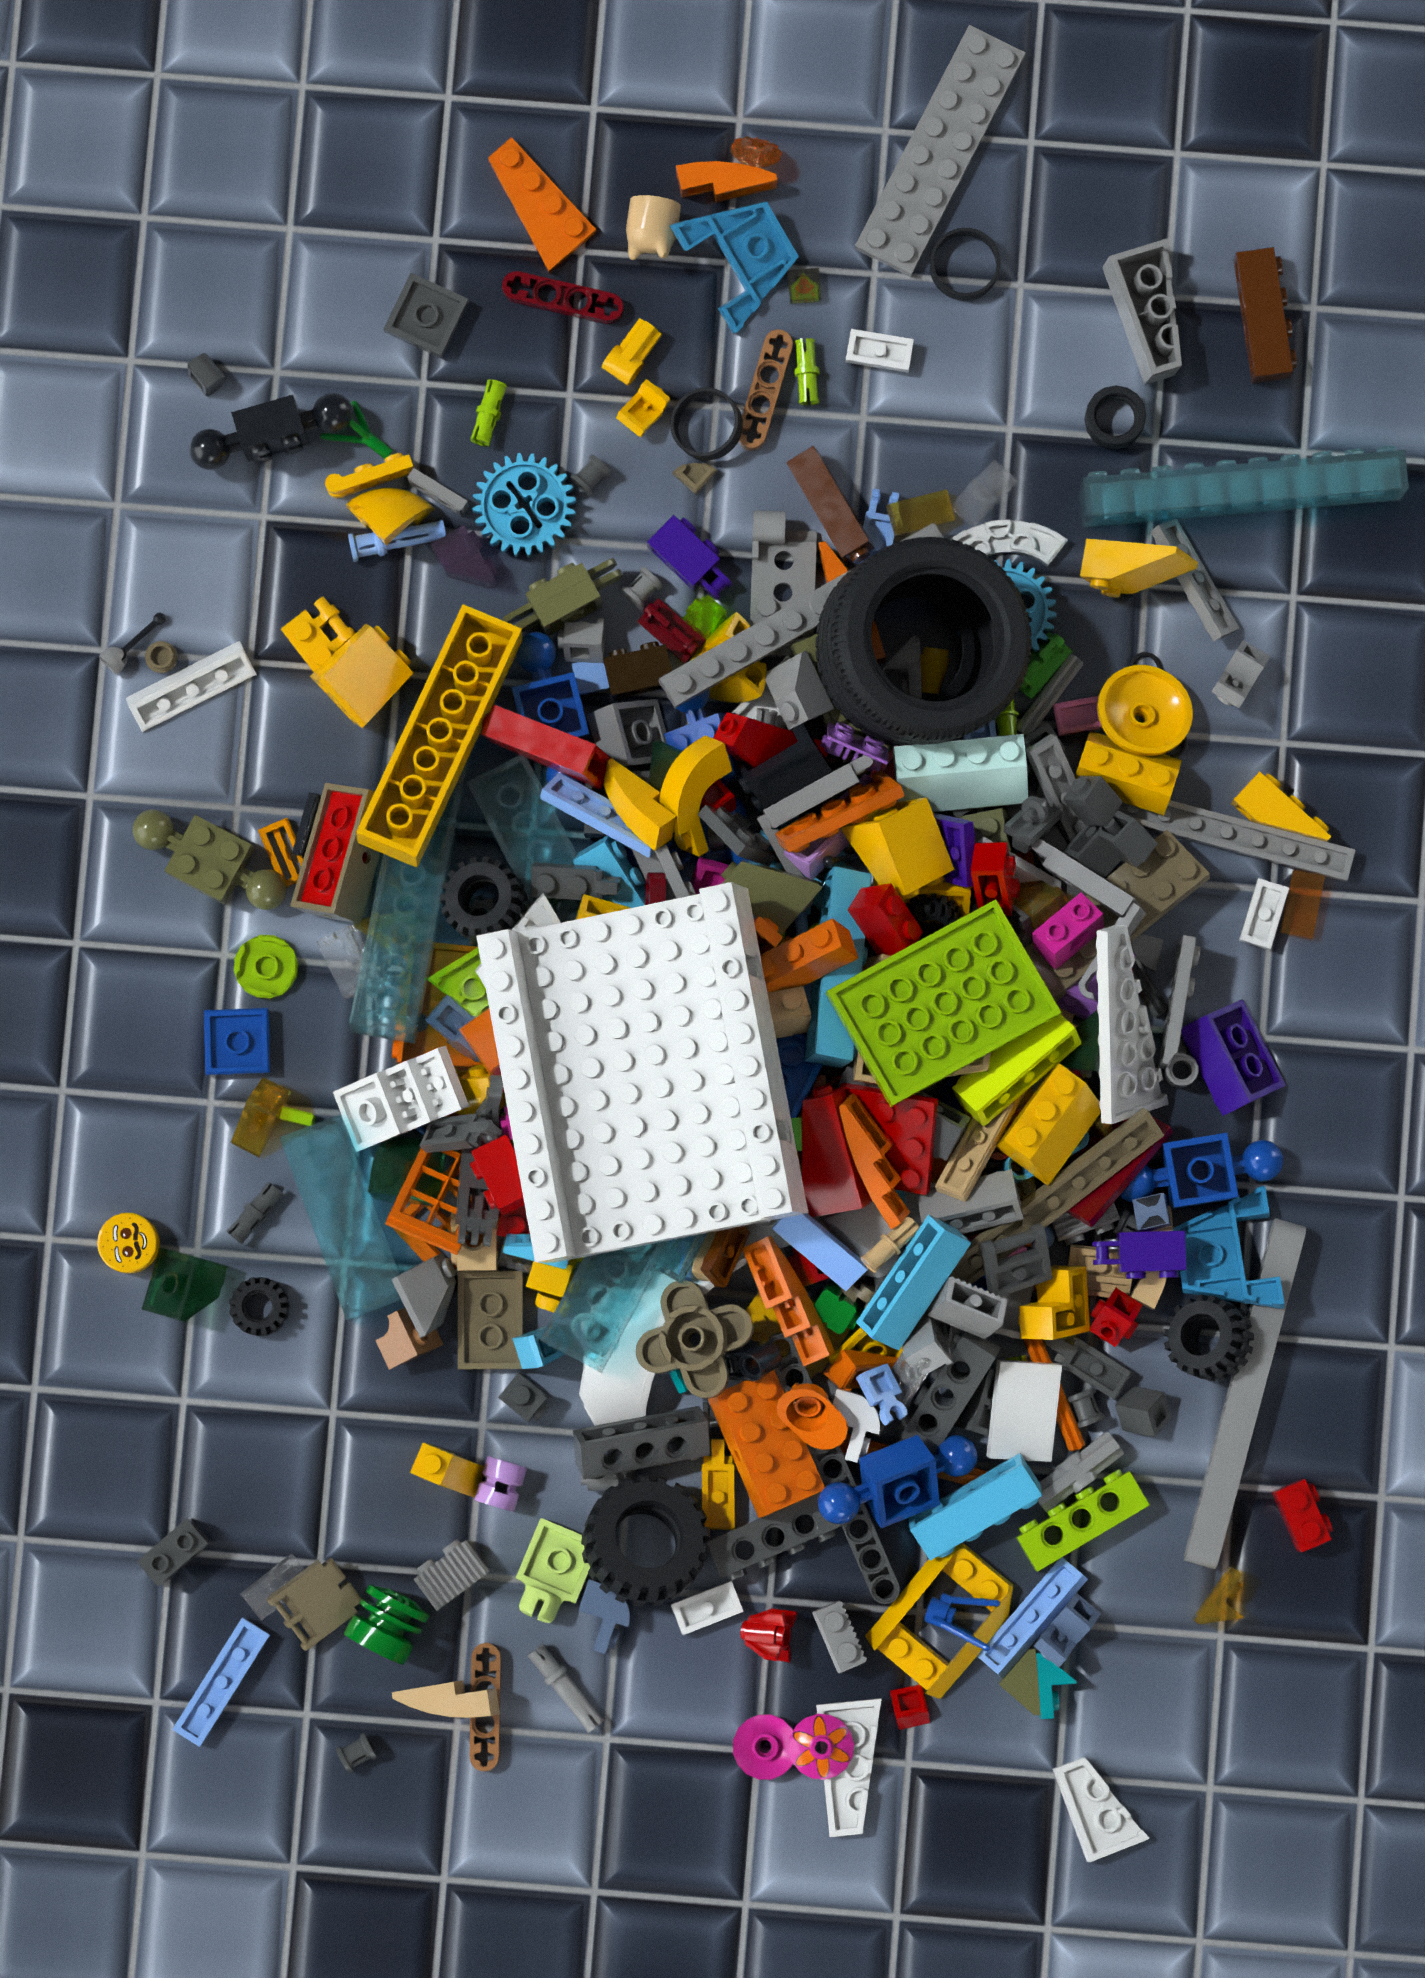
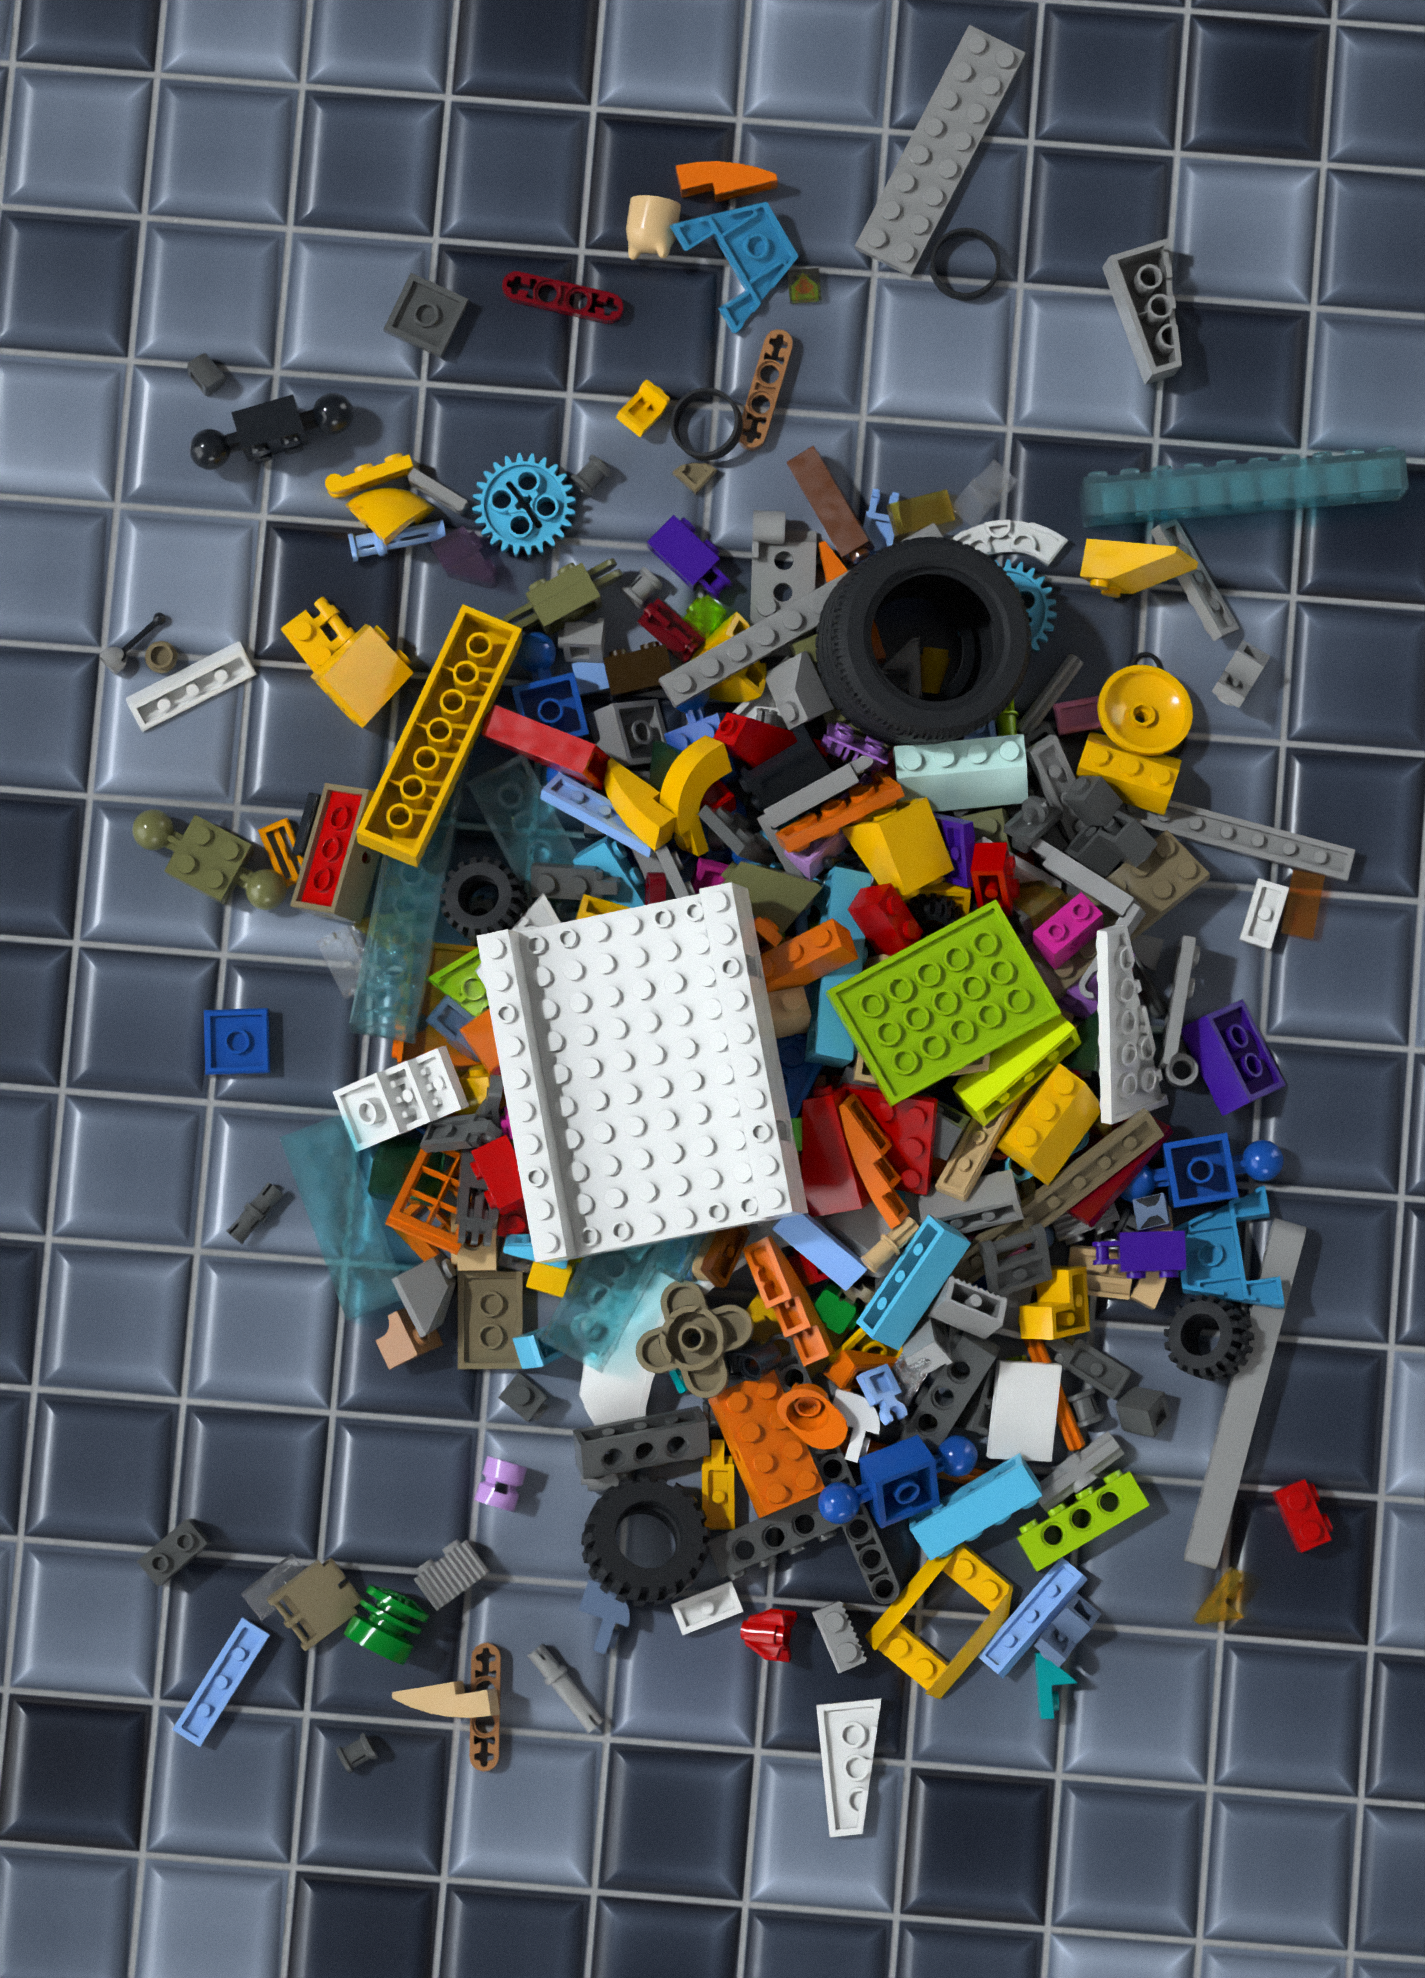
(128, 1243): yellow head -> none
(182, 1285): clear green slope -> none
(239, 1302): black tyre -> none
(260, 1116): clear yellow slope -> none
(266, 966): lime tile -> none
(297, 1116): lime tile -> none
(363, 430): green plant -> none
(447, 1469): yellow slope -> none
(488, 413): lime pin -> none
(544, 210): orange wing -> none
(547, 1302): yellow tile -> none
(552, 1570): yellowish green plate -> none
(627, 358): yellow piece -> none
(747, 1752): dark pink dish -> none
(755, 152): clear orange gear -> none
(806, 371): lime pin -> none
(815, 1729): dark pink dish -> none
(879, 350): white plate -> none
(910, 1706): red slope -> none
(943, 1614): blue plant -> none
(1023, 1682): olive slope -> none
(1044, 664): bright green hinge -> none
(1095, 1812): white wing -> none
(1111, 1323): red brick -> none
(1119, 393): black tyre -> none
(1263, 315): reddish brown brick -> none
(1267, 805): yellow slope -> none

